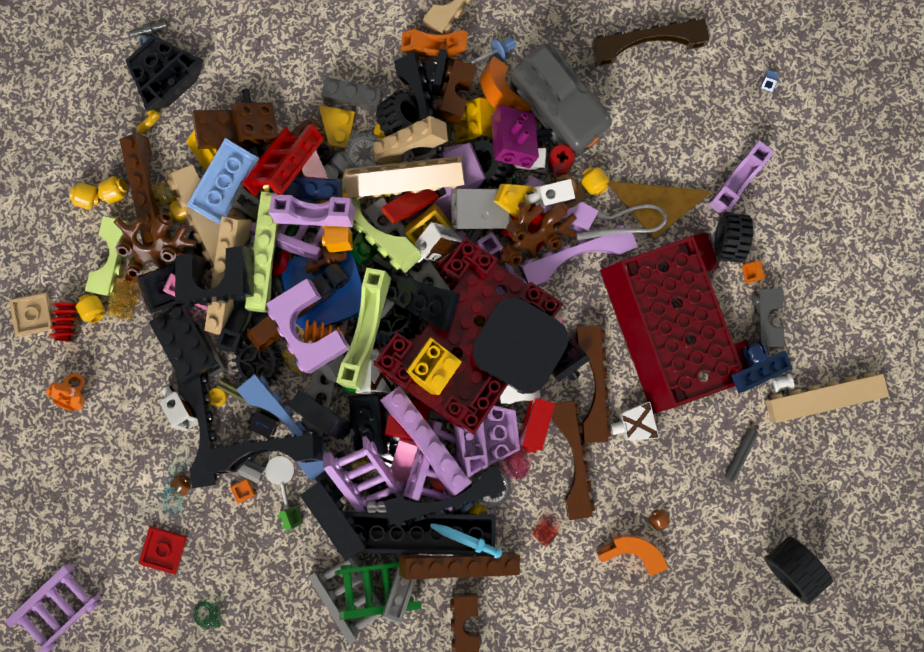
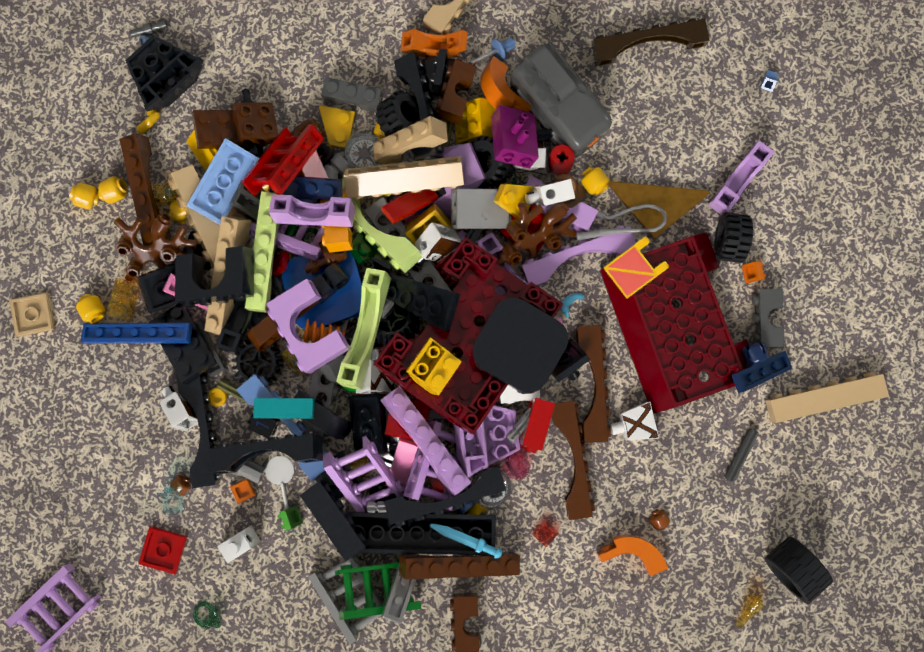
(63, 321): red piece -> none
(66, 395): orange tile -> none
(103, 280): yellowish green arch -> none
(136, 333): none -> blue tile
(239, 544): none -> white torso
(284, 408): none -> teal tile
(519, 427): none -> light grey axle
(568, 301): none -> medium azure piece
(632, 270): none -> coral flag
(751, 607): none -> clear yellow cone
(781, 383): white bush -> none

